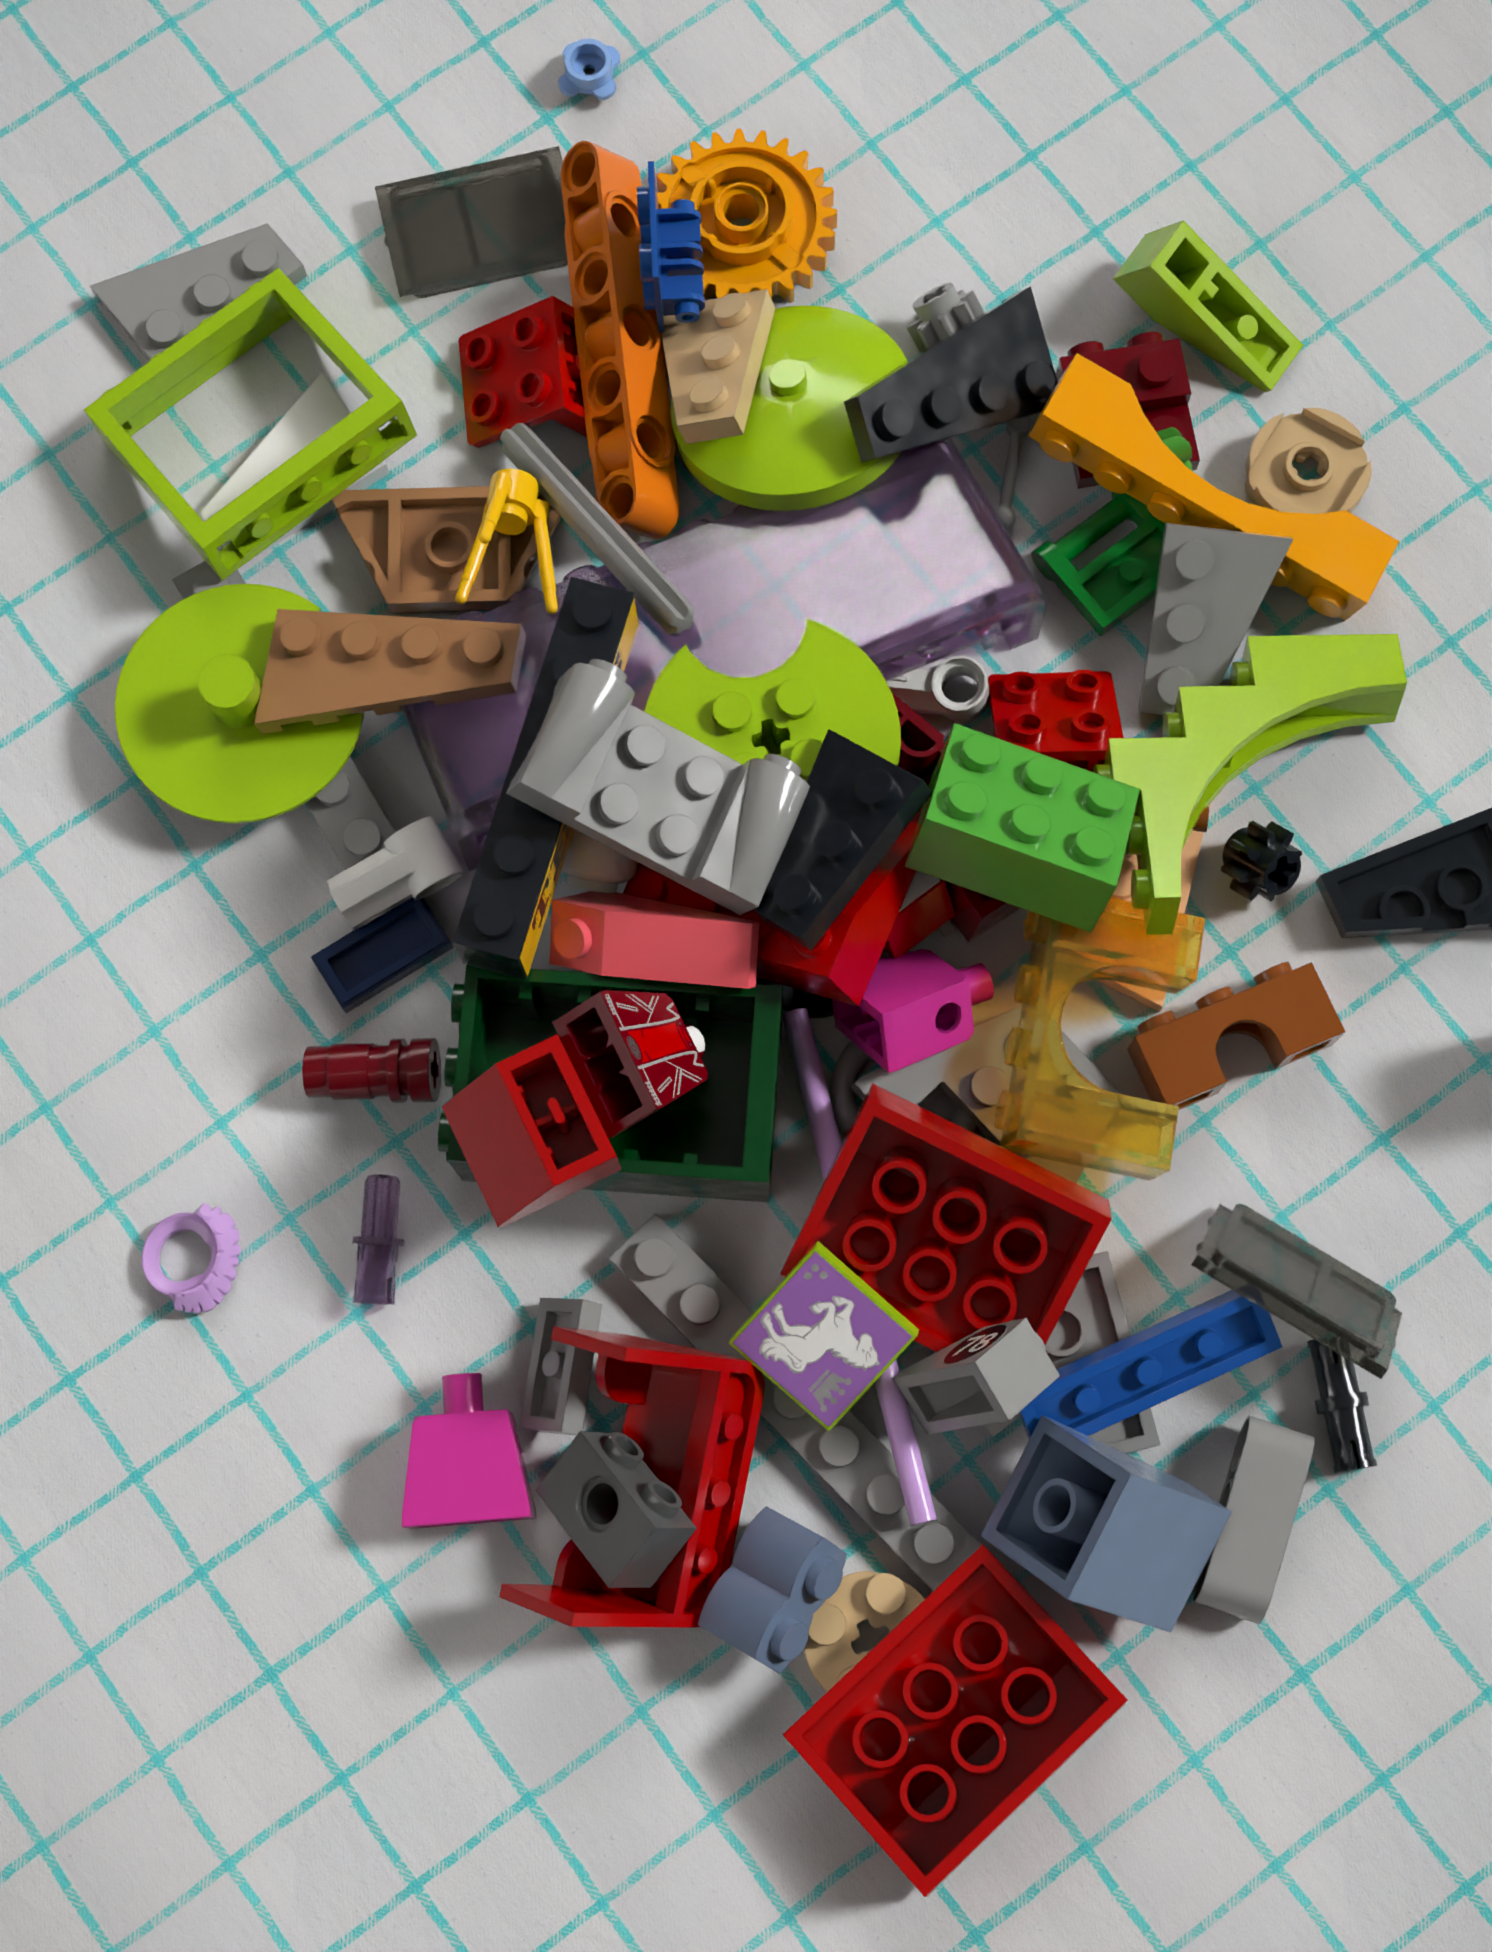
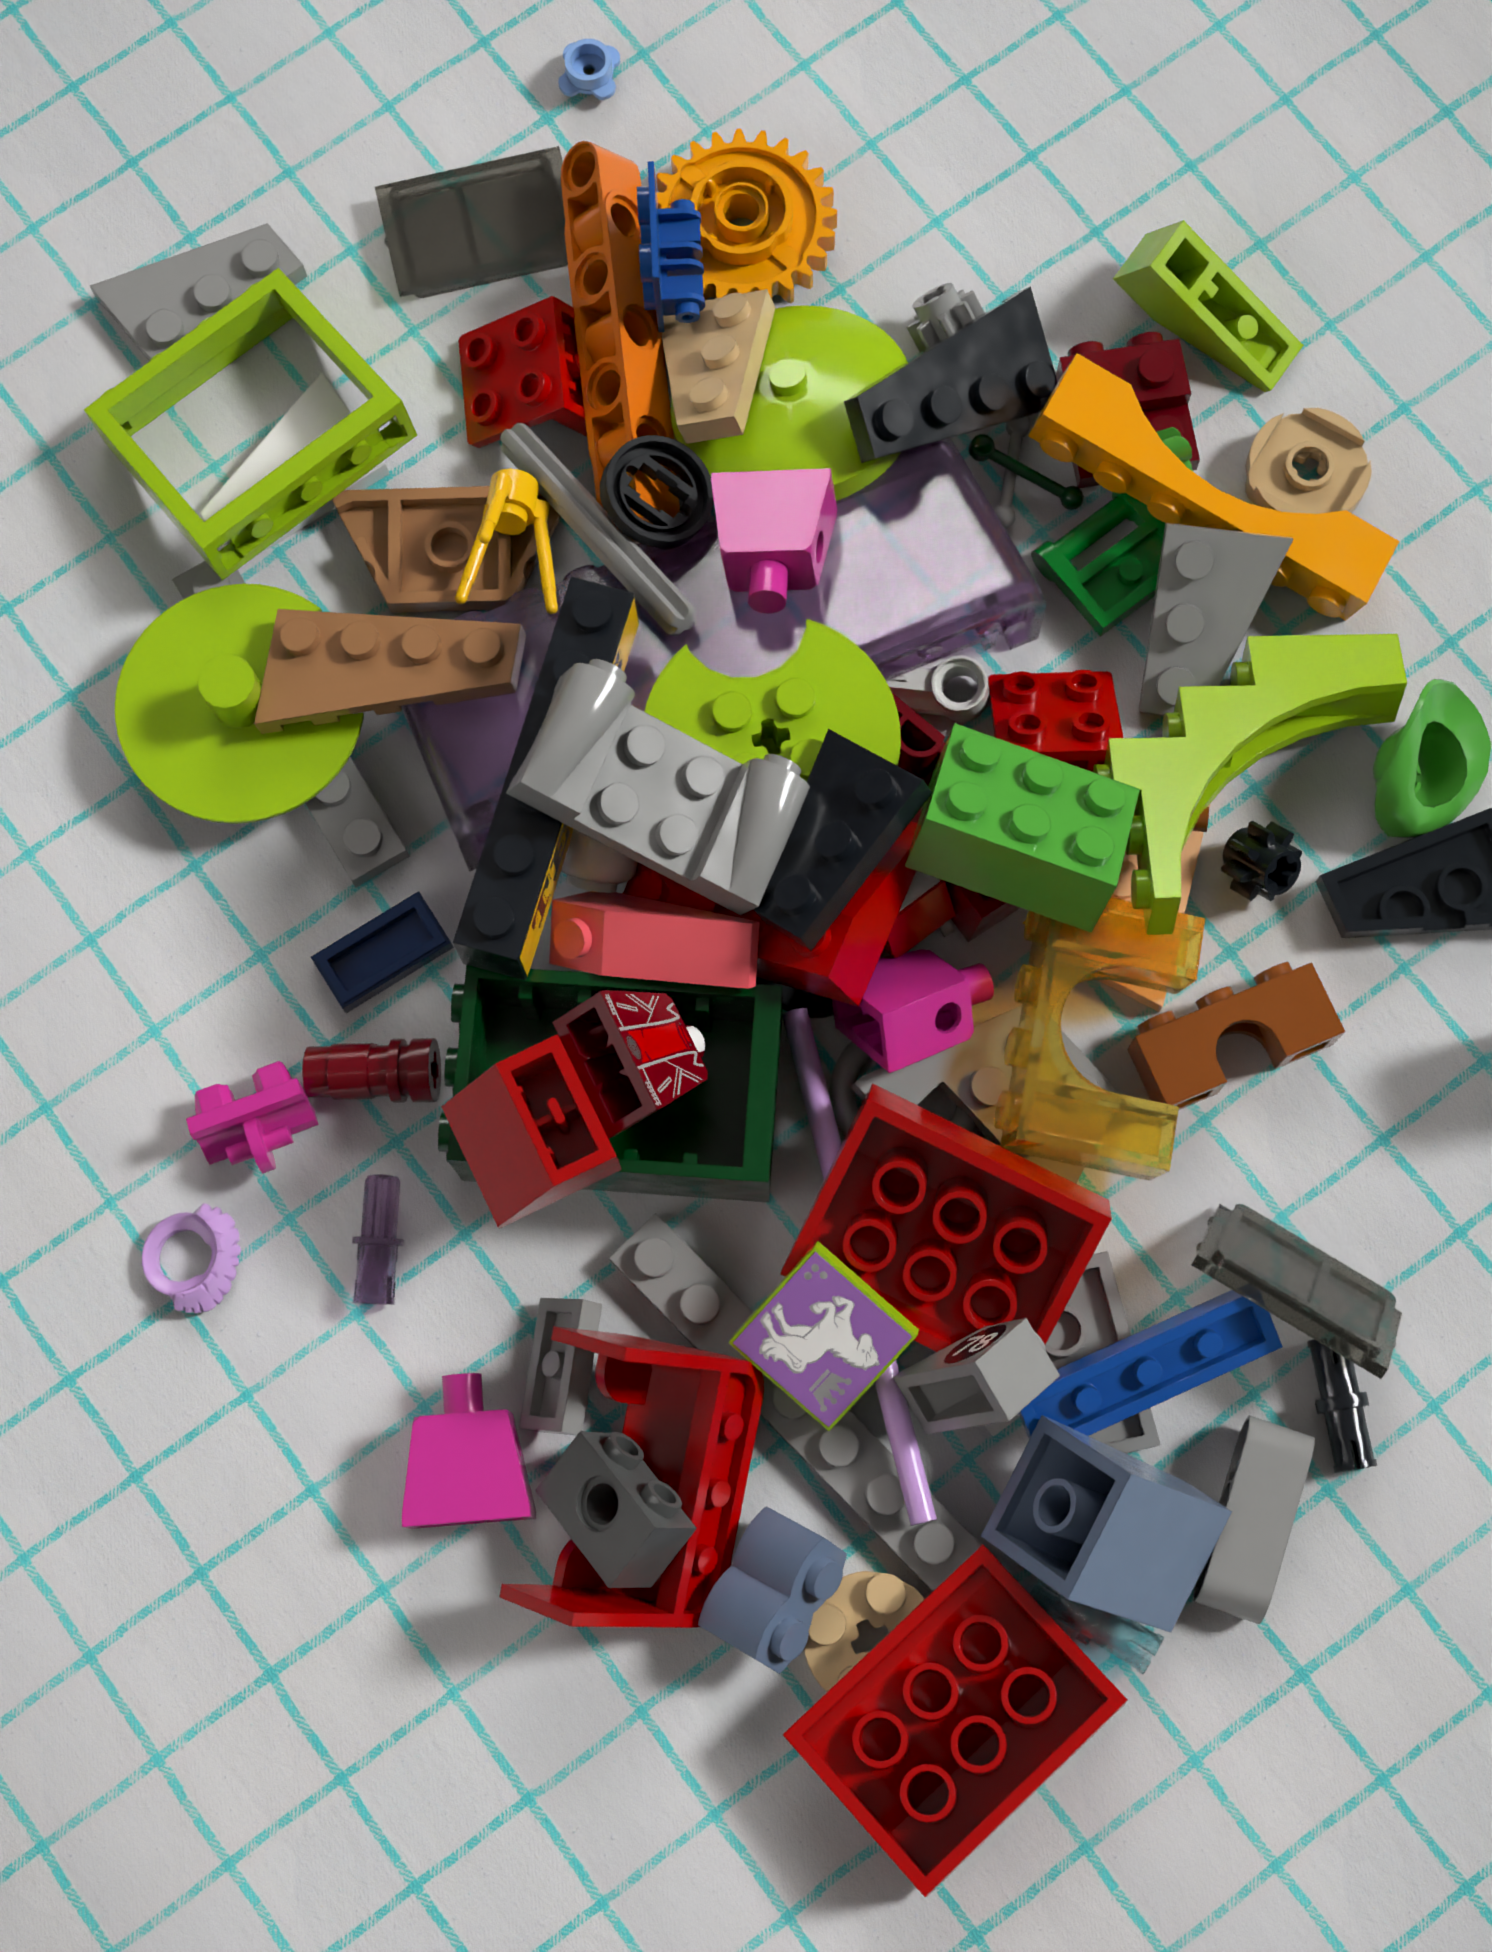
(254, 1123): none -> dark pink hips
(410, 866): white piece -> none
(692, 488): none -> black piece
(773, 531): none -> torso
(983, 448): none -> dark green hinge
(1102, 1628): none -> clear light blue pin
(1431, 763): none -> bright green hat

